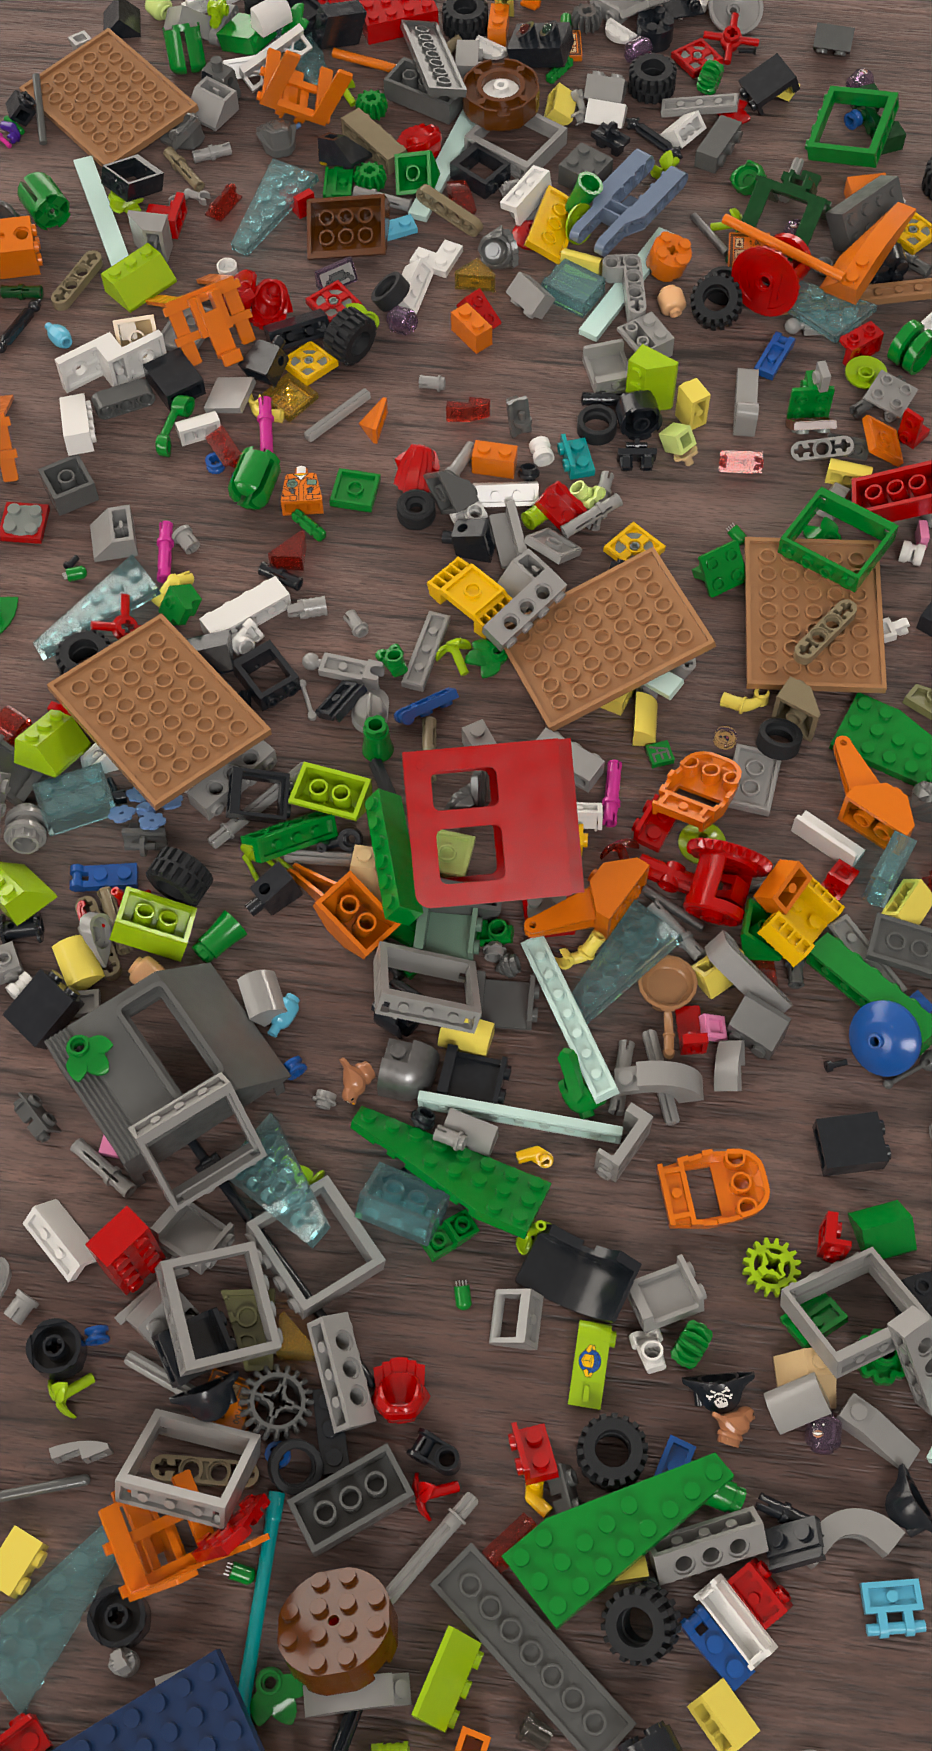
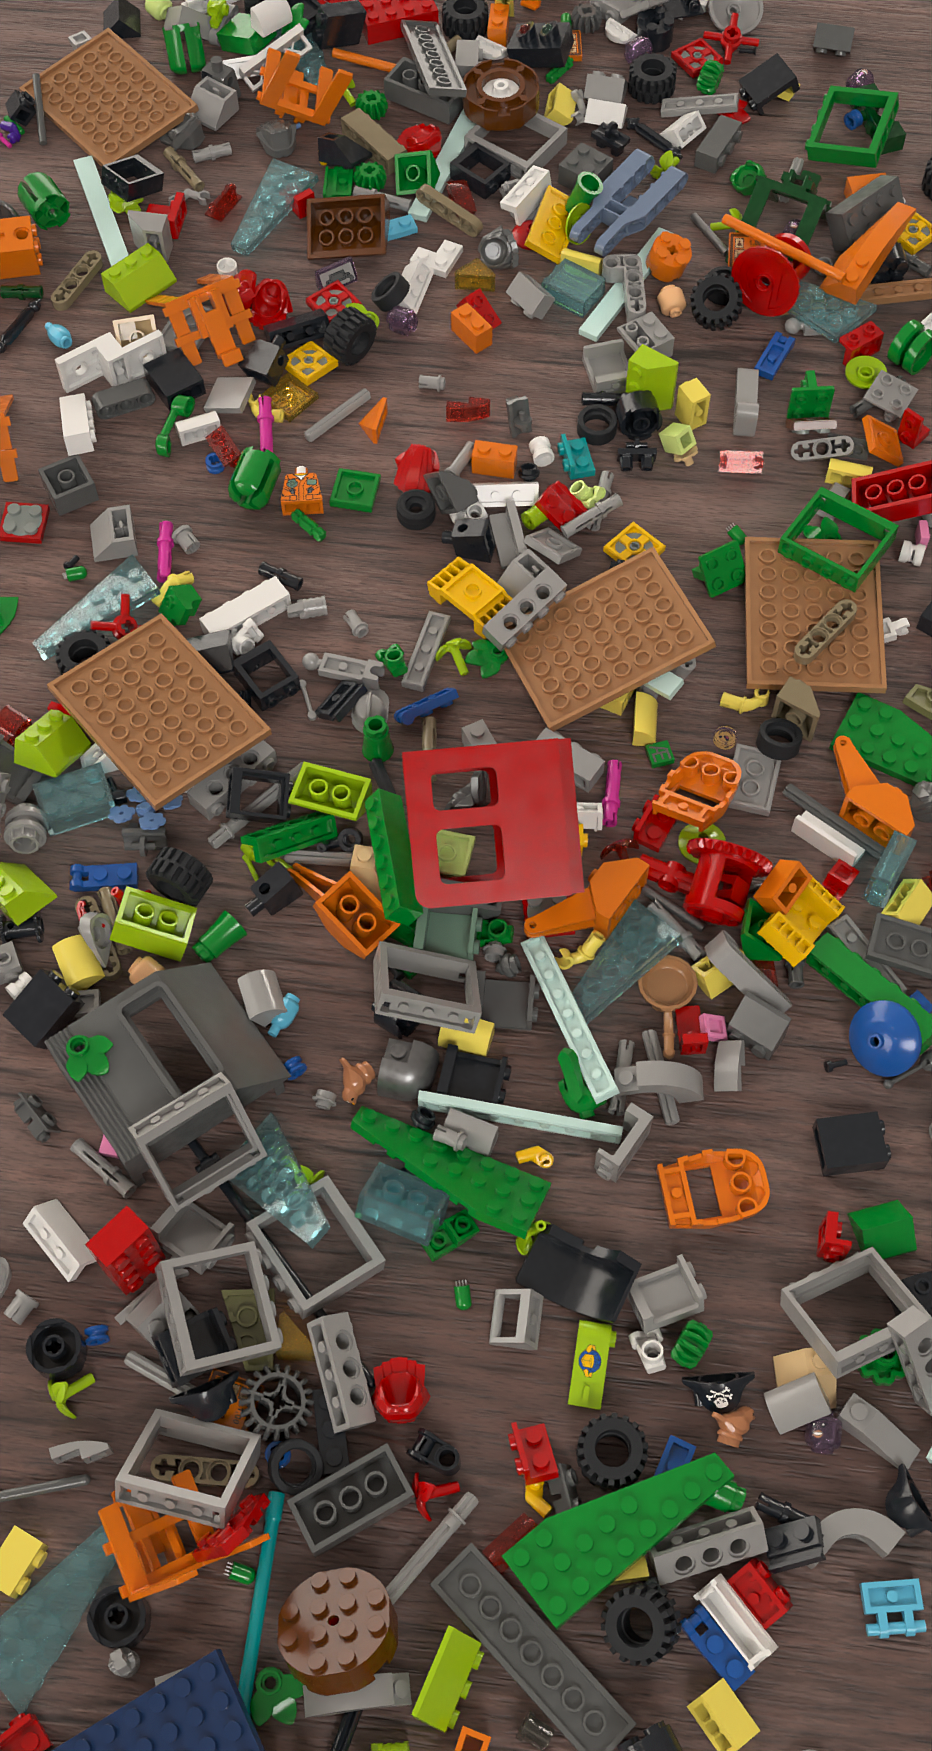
(290, 553): clear red slope -> none
(765, 1258): lime gear -> none
(821, 376): light grey plate -> none
(824, 1314): green plate -> none
(833, 820): none -> dark grey axle

